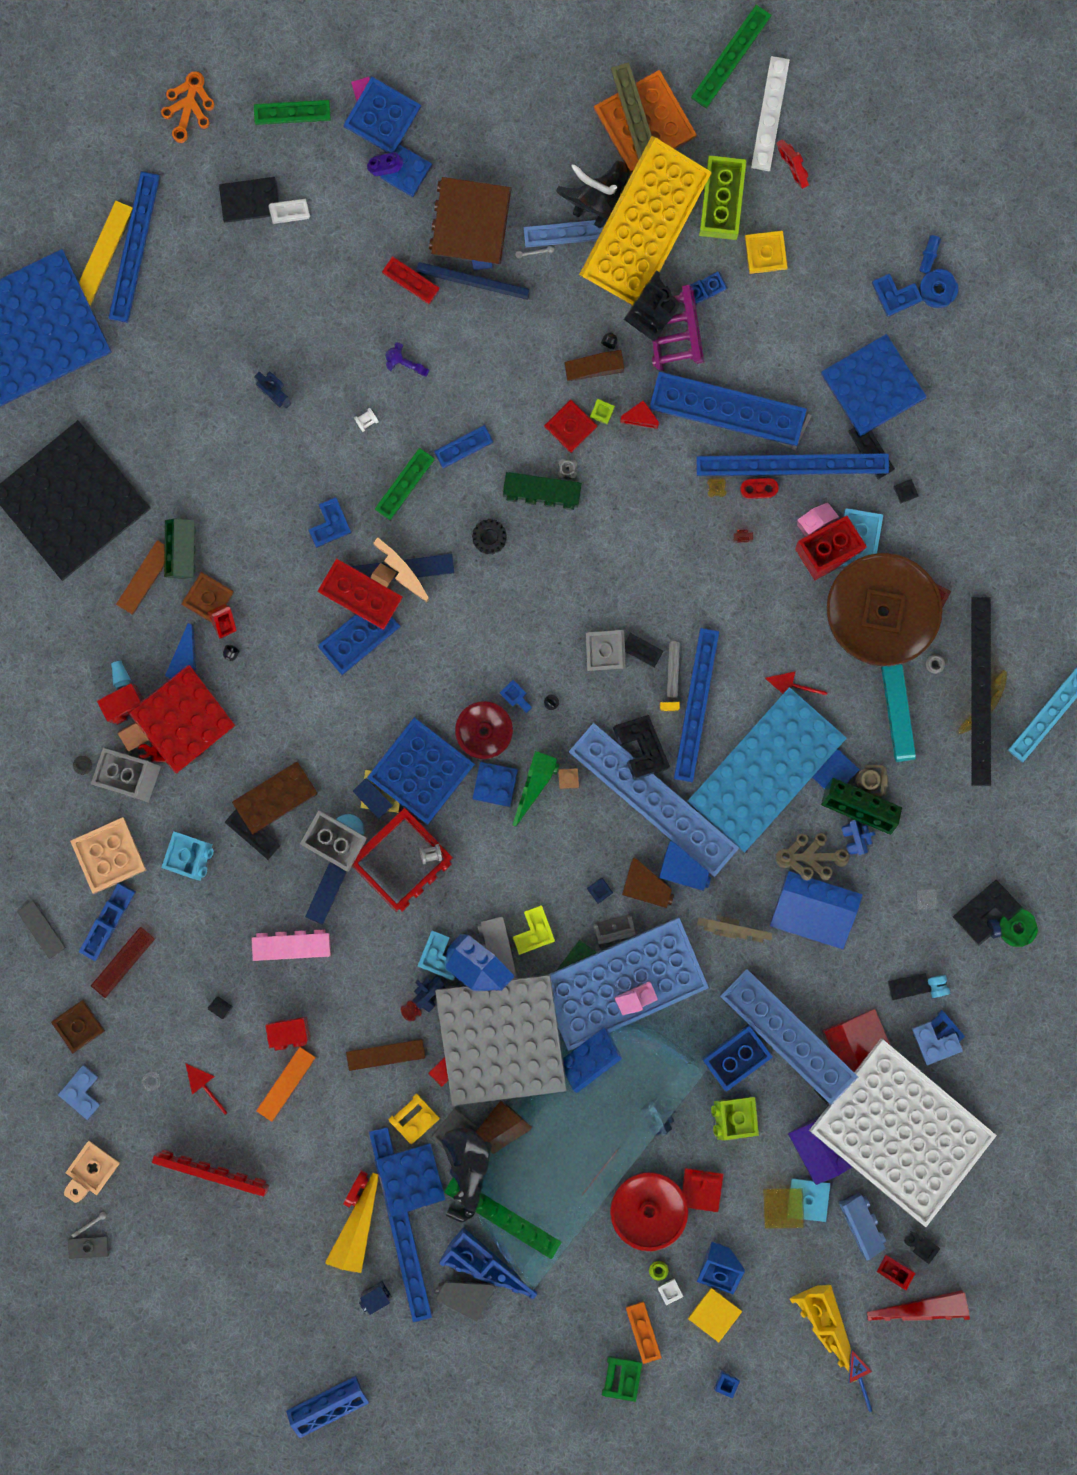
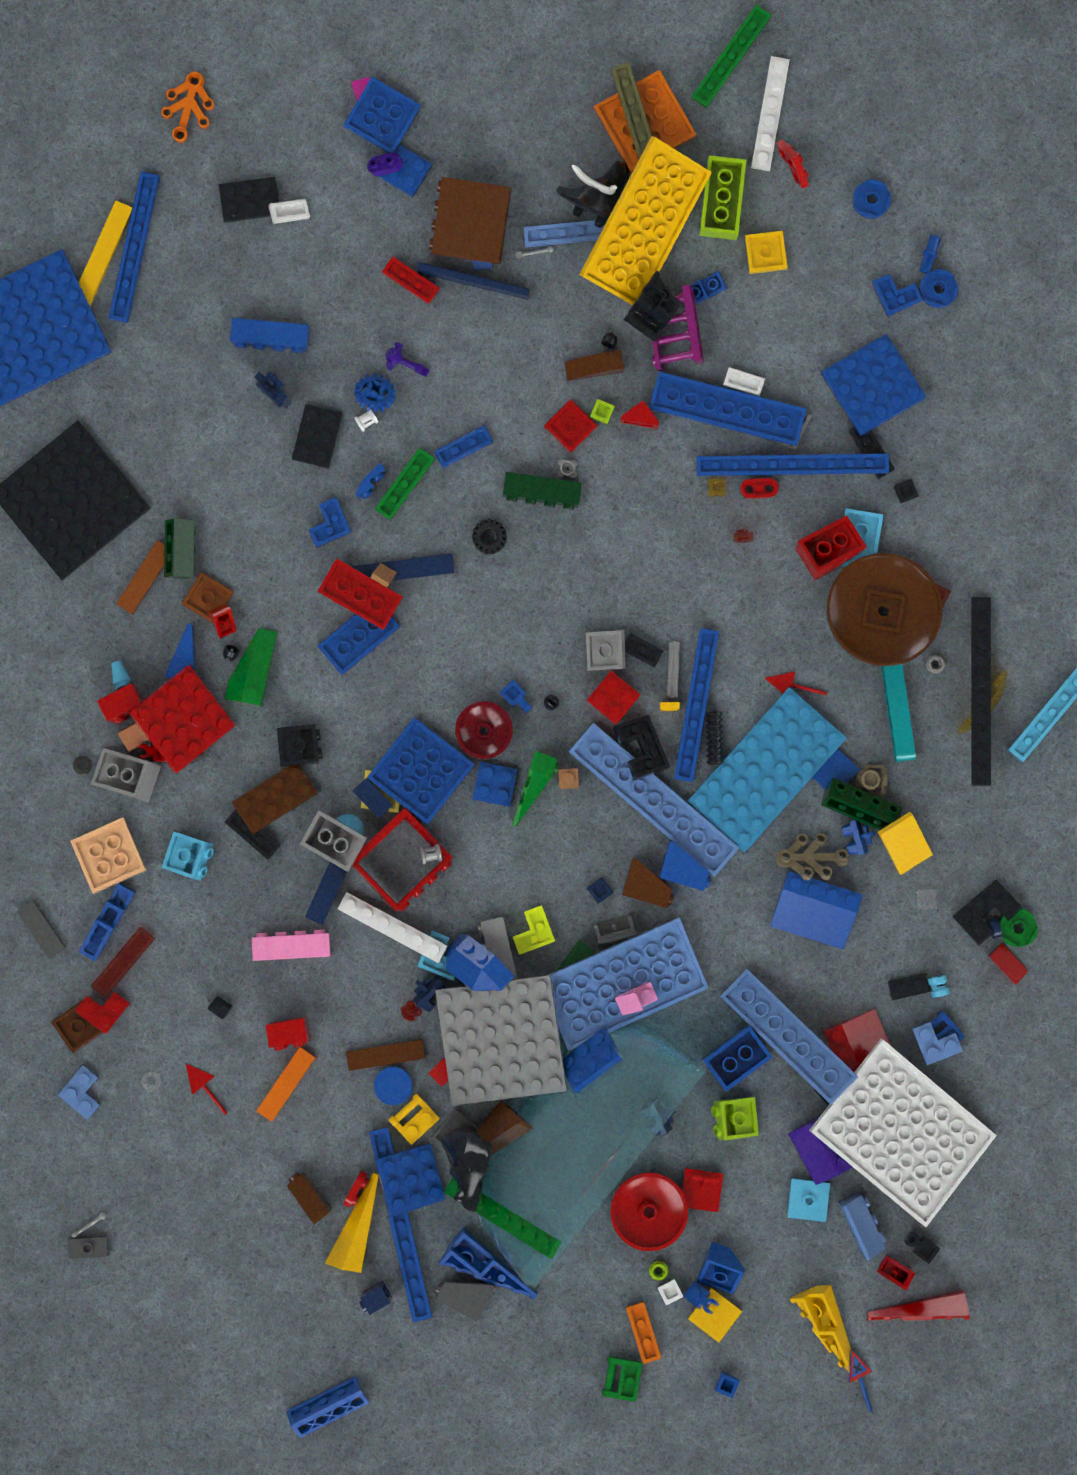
(82, 1178): light nougat plate -> none
(102, 1017): none -> red plate
(204, 1171): red plate -> none
(252, 672): none -> green wedge
(269, 334): none -> blue brick
(292, 112): green plate -> none
(299, 745): none -> black plate
(309, 1197): none -> reddish brown slope
(317, 436): none -> black plate
(366, 487): none -> blue slope
(373, 395): none -> blue gear
(392, 927): none -> white plate
(393, 1085): none -> blue tile
(405, 576): light nougat slope -> none
(461, 1215): black arm -> none
(613, 698): none -> red brick
(699, 1296): none -> blue plate
(714, 738): none -> black piece
(730, 928): dark tan plate -> none
(743, 382): none -> white plate
(783, 1208): clear yellow tile -> none
(817, 519): bright pink slope -> none
(880, 193): none -> blue plate
(905, 843): none -> yellow tile
(1008, 963): none -> red slope

